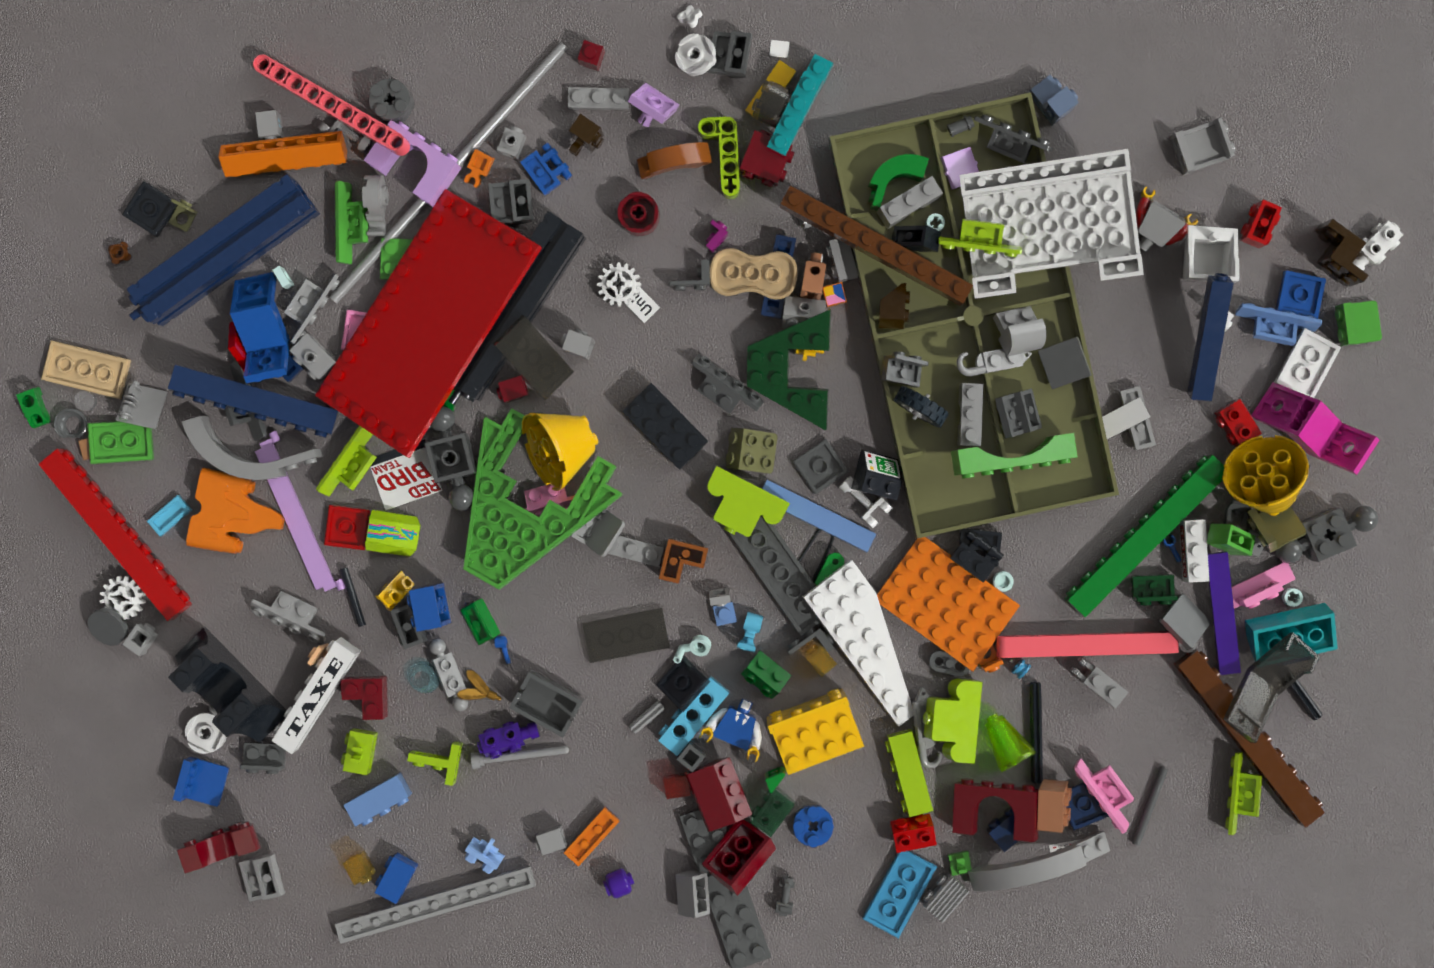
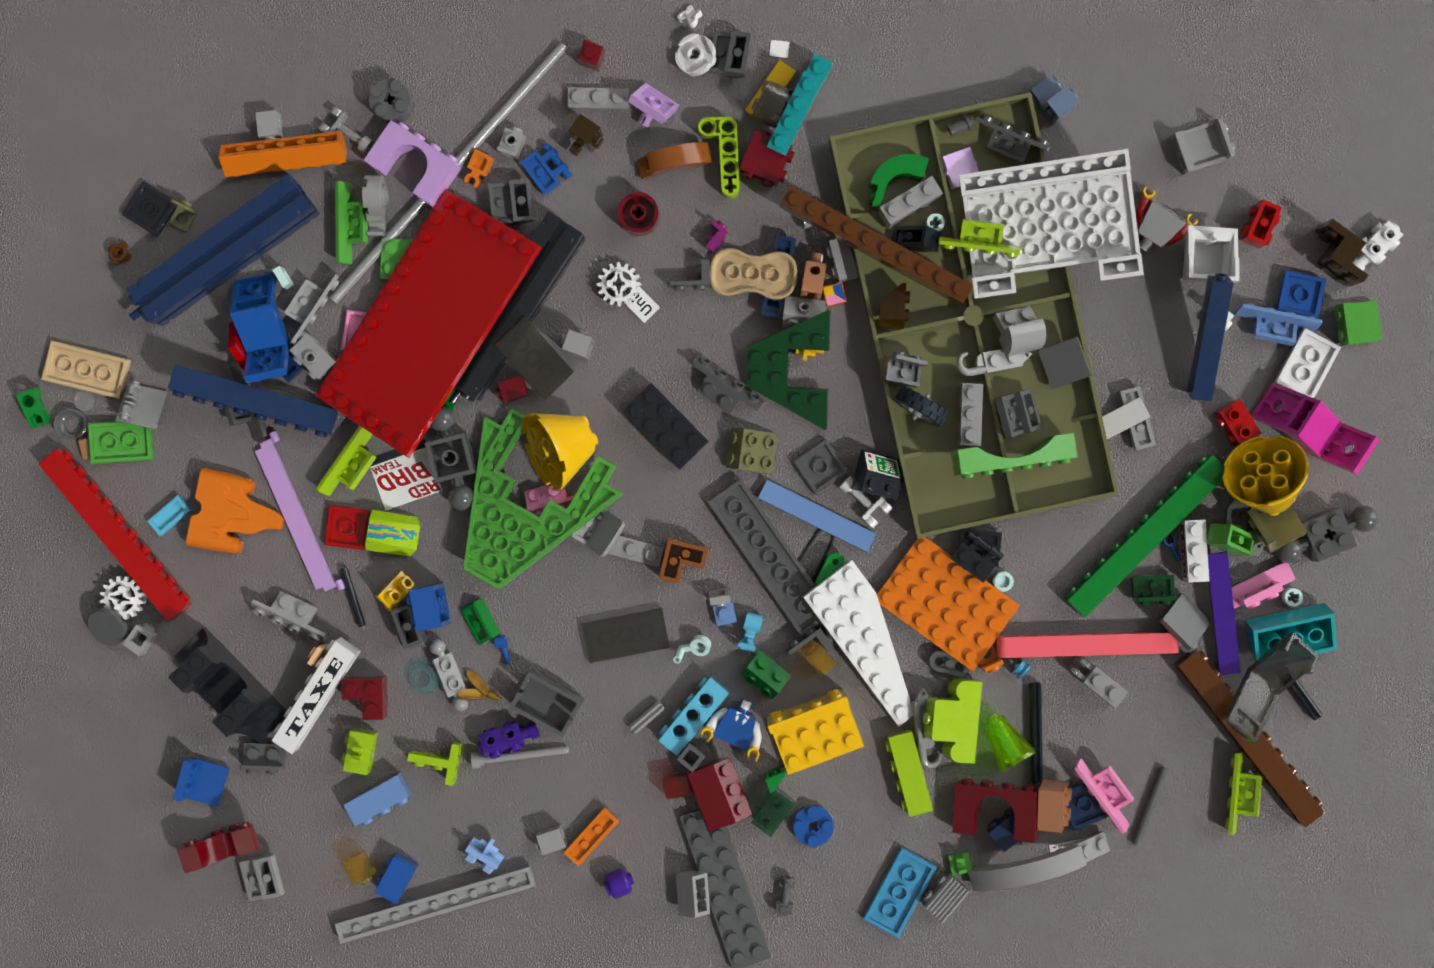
(195, 736): white plate -> none
(212, 449): light grey arch -> none
(323, 100): coral beam -> none
(683, 683): black tile -> none
(739, 856): dark red slope -> none
(743, 503): lime brick -> none
(913, 833): red brick -> none

